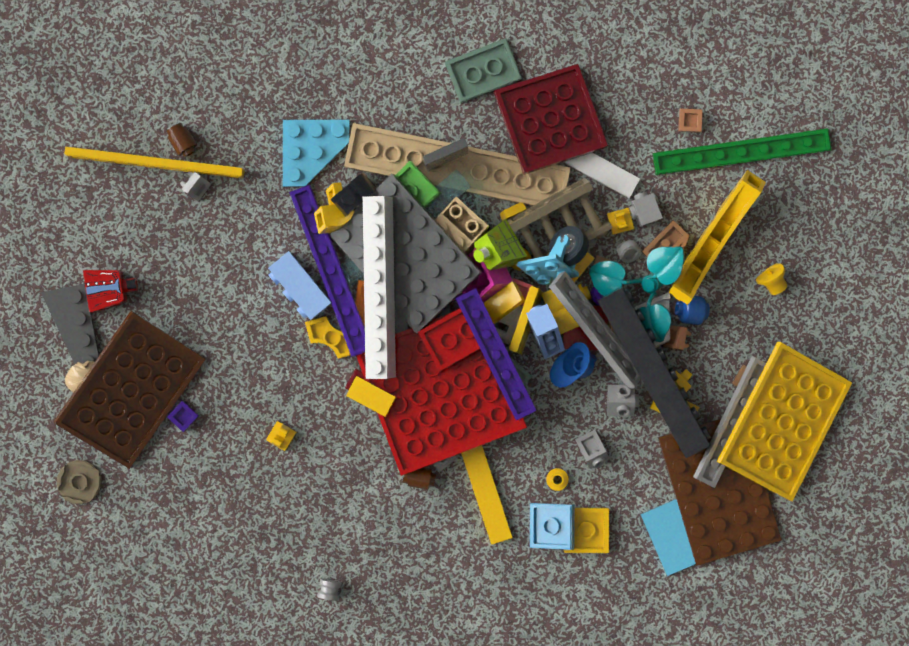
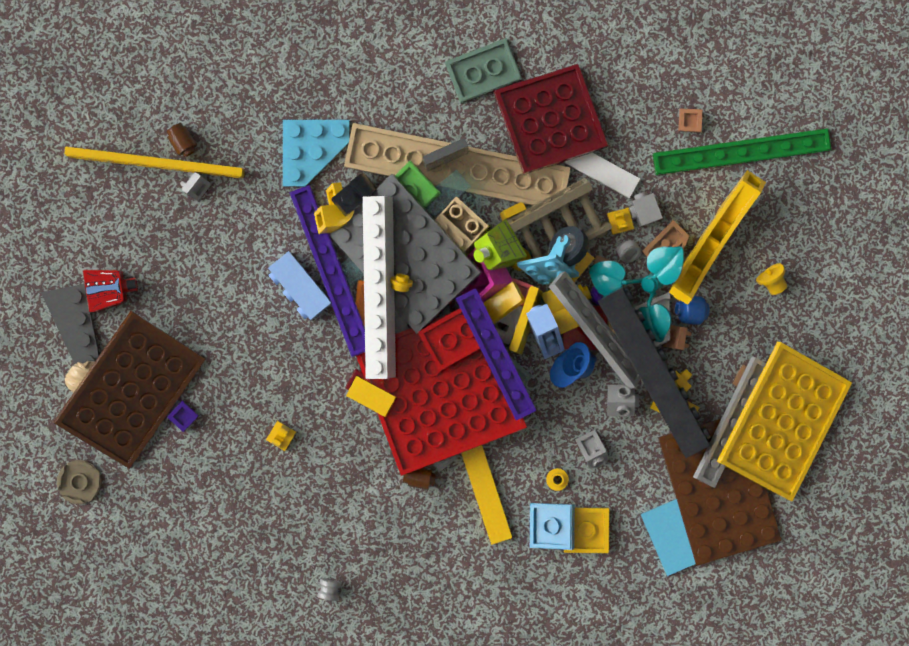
(323, 332): yellow tile -> none
(401, 282): none -> yellow plate

